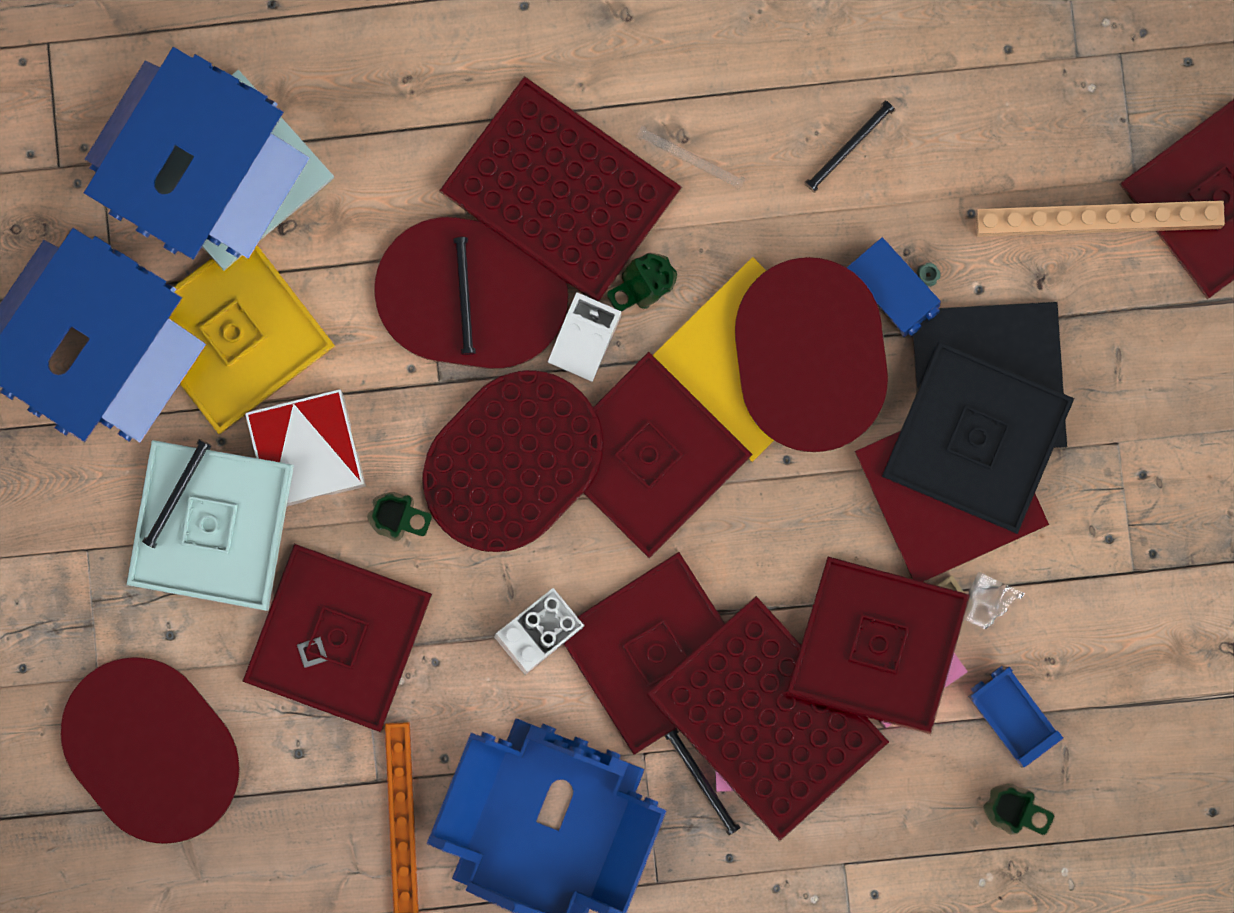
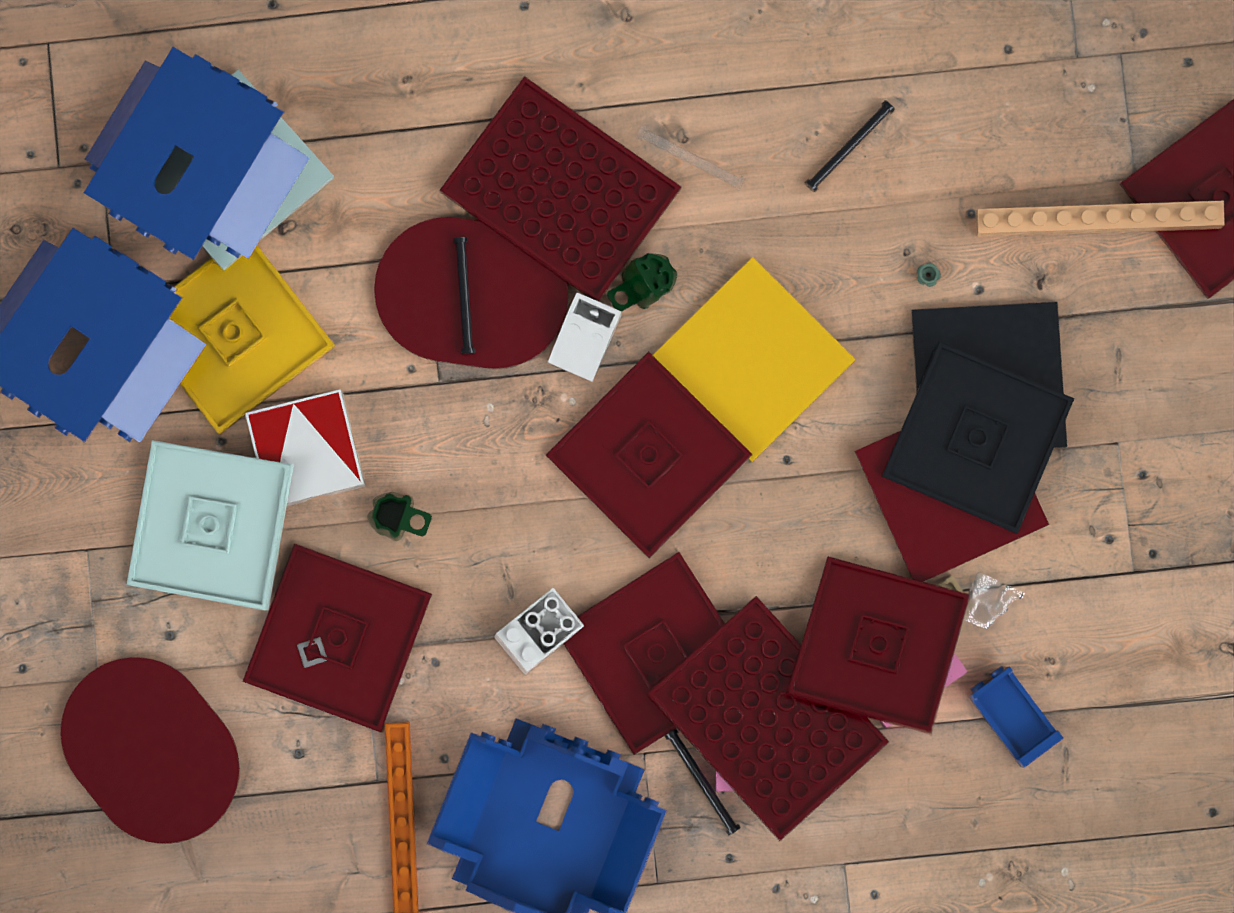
(151, 539): black bar -> none
(512, 461): dark red tile -> none
(811, 354): dark red tile -> none
(896, 287): blue panel -> none
(1013, 809): dark green piece -> none

